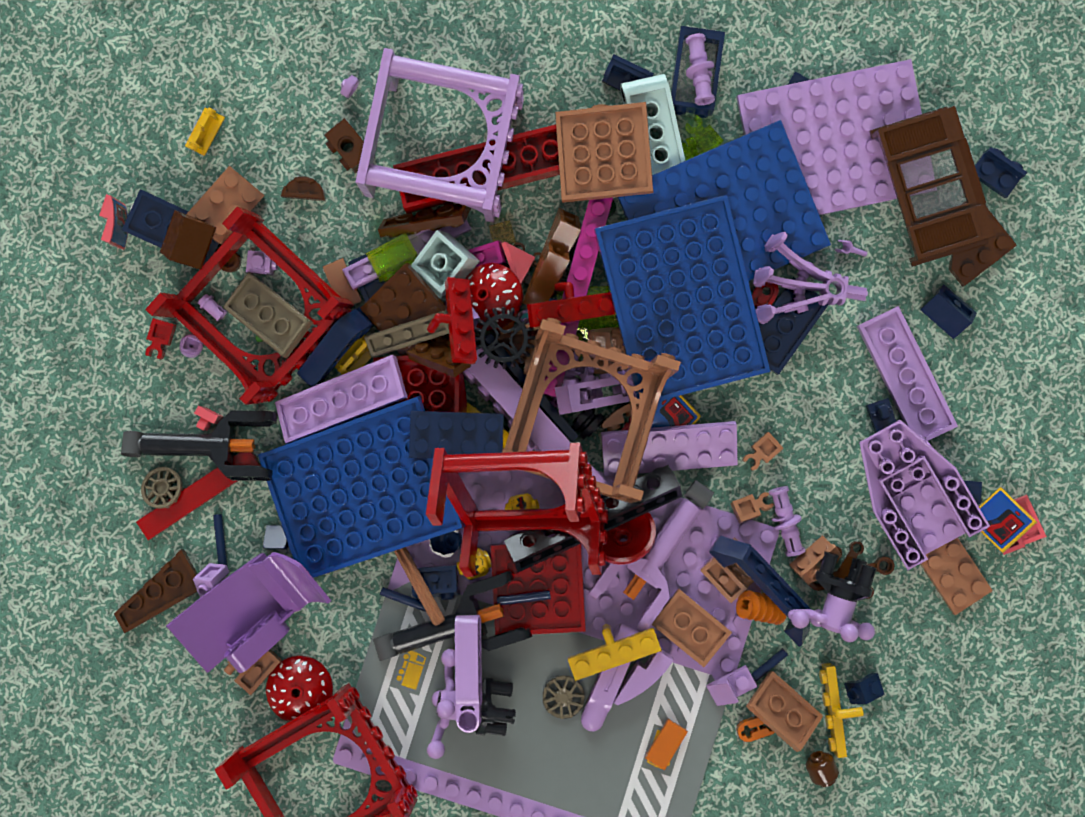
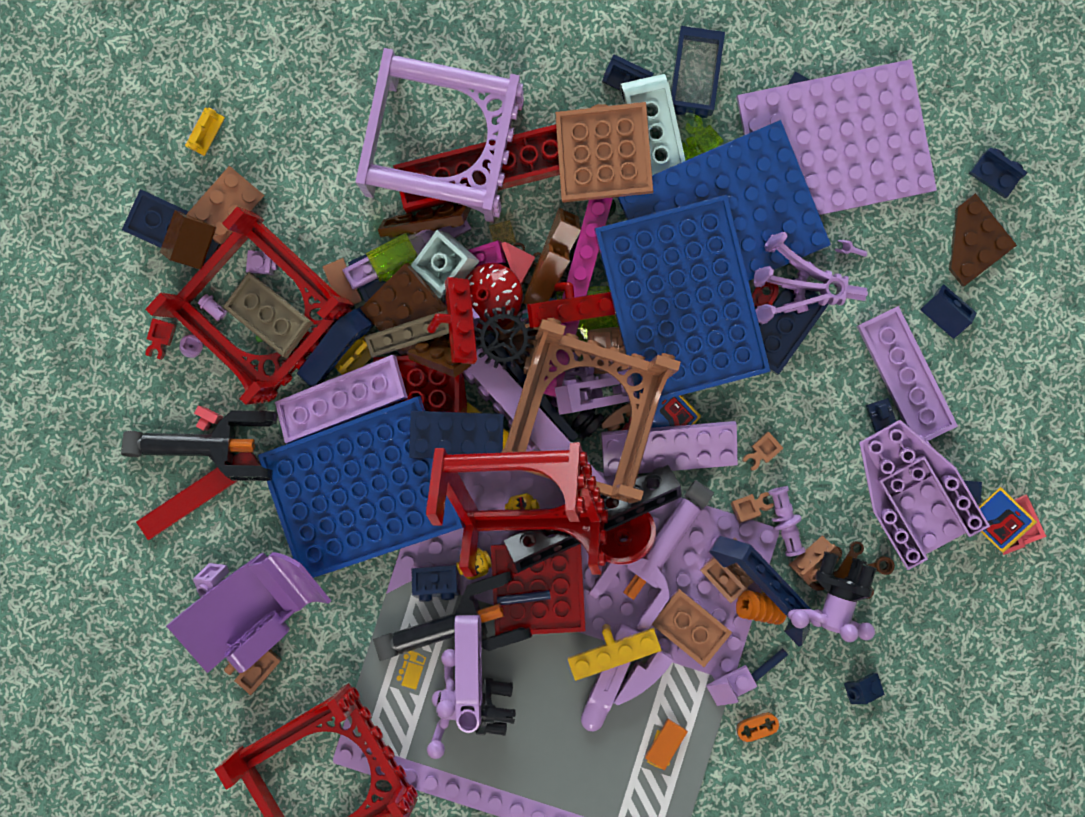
(116, 215): slope -> none
(160, 593): reddish brown wing -> none
(161, 488): dark tan wheel -> none
(220, 539): dark blue piece -> none
(233, 264): reddish brown tile -> none
(275, 537): slope -> none
(302, 674): red dish -> none
(303, 188): reddish brown plate -> none
(340, 136): reddish brown brick -> none
(349, 86): lavender tile -> none
(404, 599): dark blue piece -> none
(419, 586): nougat axle -> none
(446, 544): dark blue hair -> none
(563, 697): dark tan wheel -> none
(700, 69): lavender piece -> none
(784, 711): nougat plate -> none
(822, 769): reddish brown head -> none
(835, 713): yellow plate -> none
(935, 184): reddish brown piece -> none
(955, 576): nougat plate -> none

